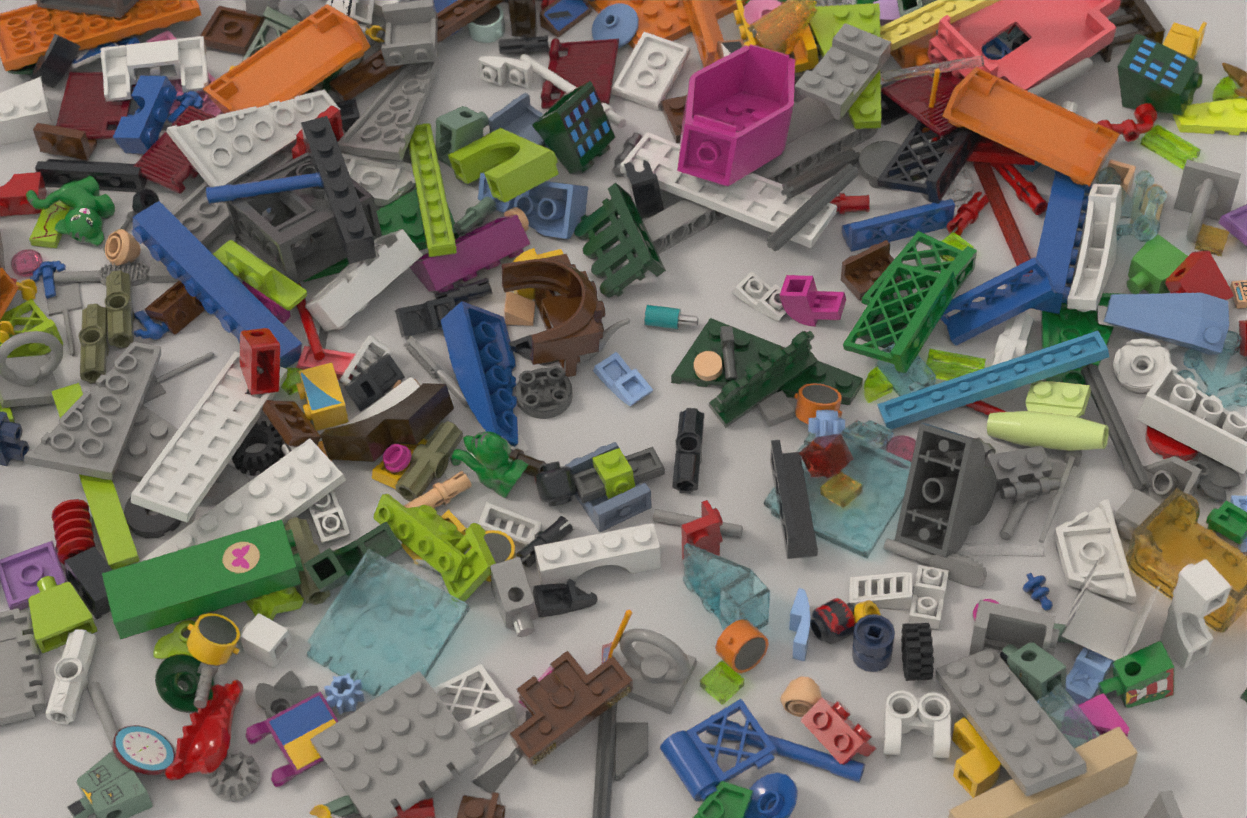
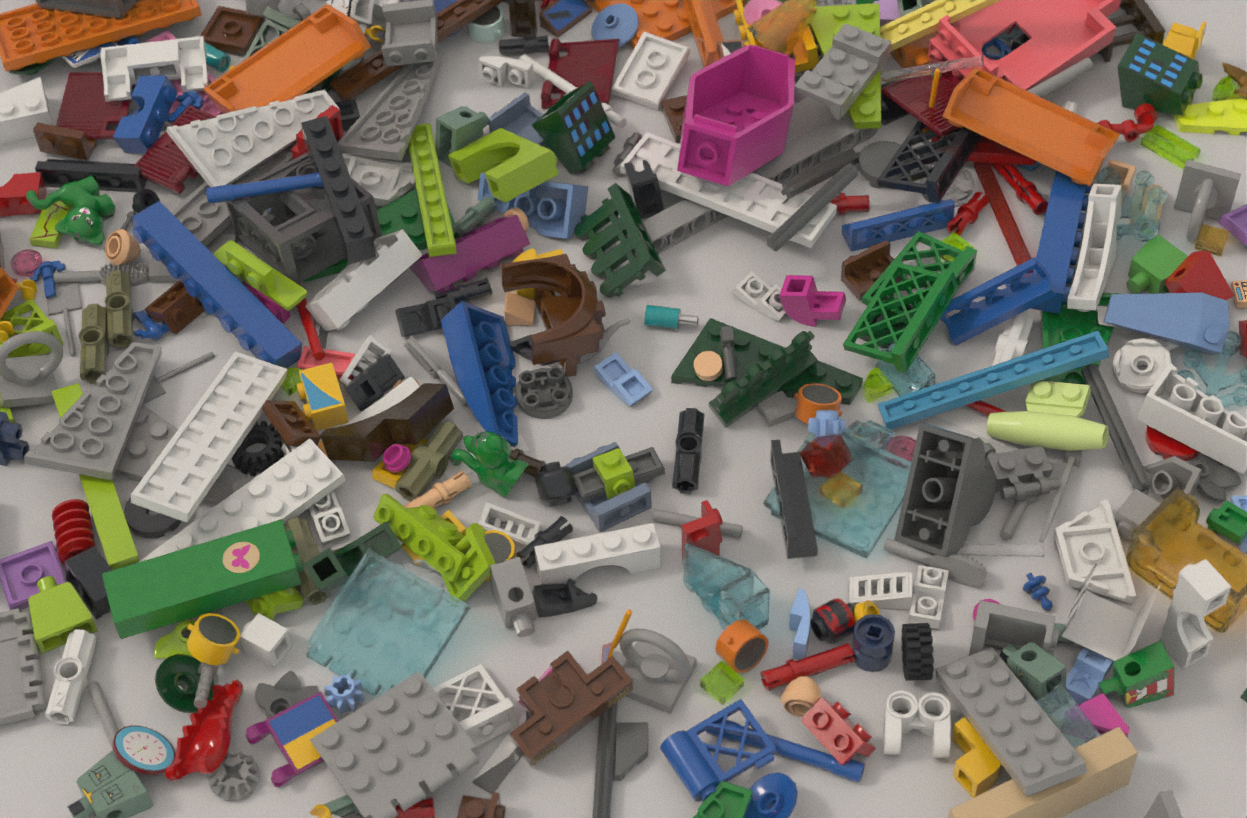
(56, 61): black slope -> none
(217, 58): none -> teal piece
(260, 350): red torso -> none
(807, 666): none -> red pin
(954, 369): clear neon green tile -> none

